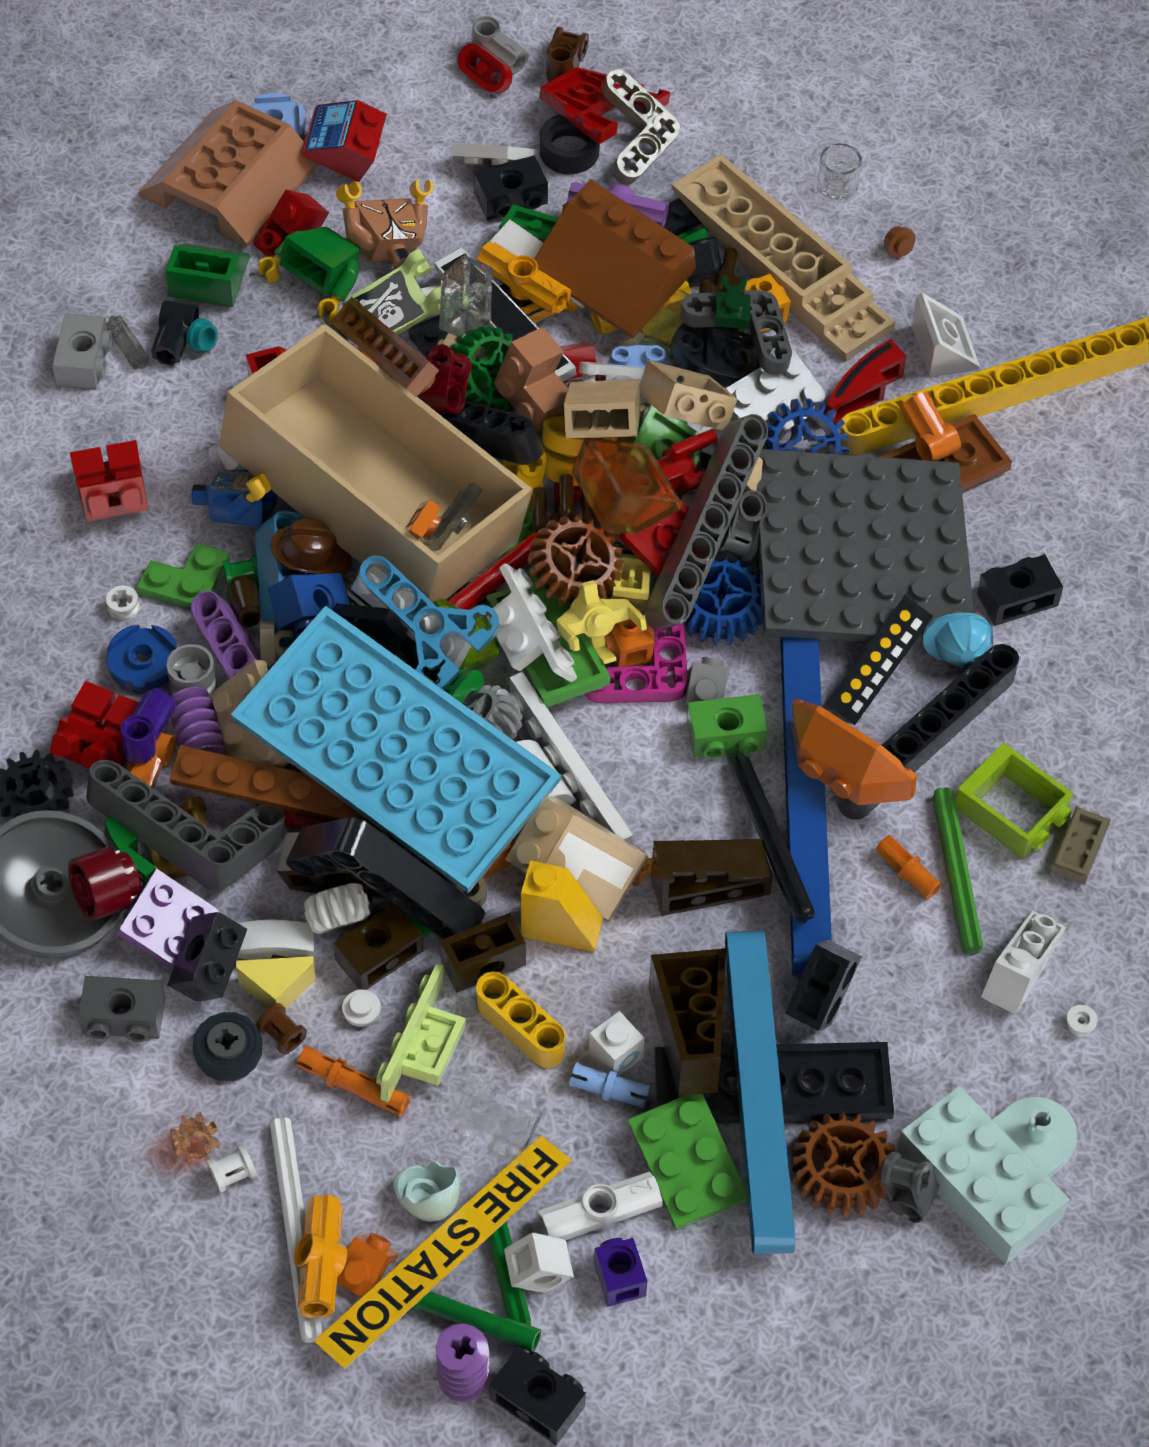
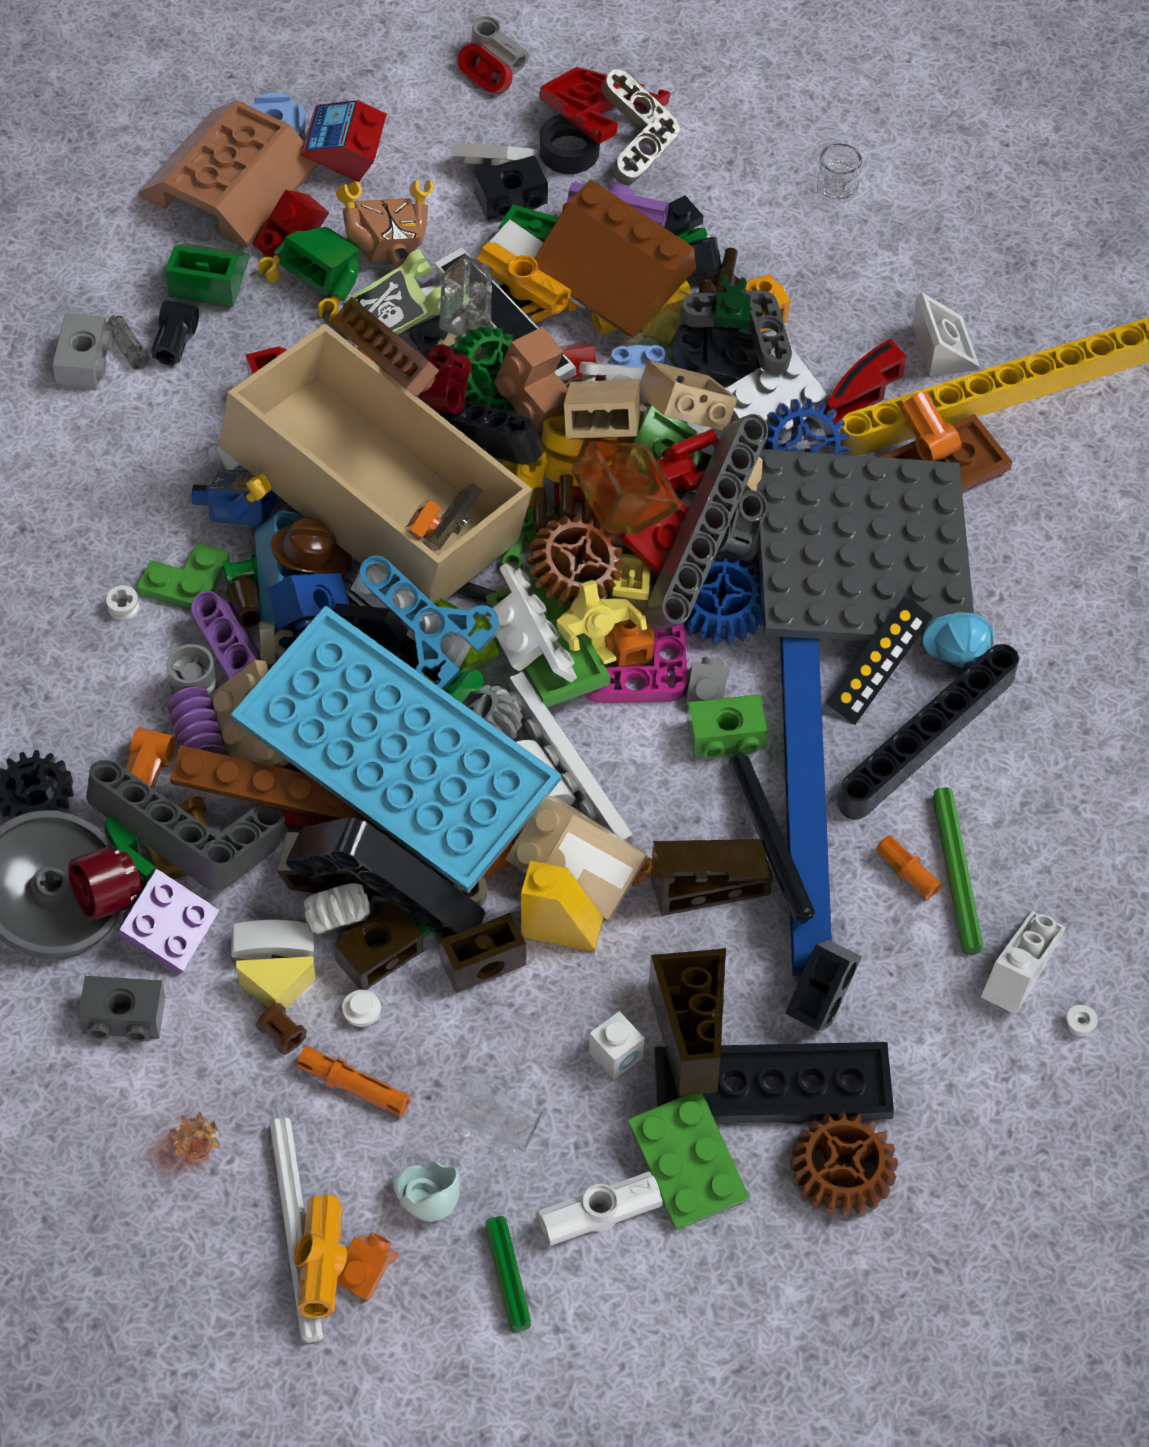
(93, 727): red hips -> none
(109, 486): red hips -> none
(123, 661): blue plate -> none
(145, 726): dark purple piece -> none
(202, 335): teal plate -> none
(207, 957): black brick -> none
(231, 1060): black wheel -> none
(231, 1168): white bush -> none
(426, 1042): yellowish green bracket -> none
(442, 1252): yellow sticker -> none
(462, 1362): medium lavender piece -> none
(492, 577): red axle -> none
(504, 1329): green piece -> none
(516, 1004): yellow beam -> none
(538, 1263): white brick -> none
(546, 1416): black brick -> none
(565, 52): reddish brown piece -> none
(609, 1085): light blue pin -> none
(620, 1287): dark purple brick -> none
(759, 1094): dark azure beam -> none
(777, 243): tan slope -> none
(847, 758): orange wedge -> none
(899, 241): dark orange plate -> none
(909, 1186): dark grey piece -> none
(998, 1167): light aqua brick -> none
(1009, 763): lime window -> none
(1036, 591): black brick -> none
(1080, 845): dark tan plate -> none

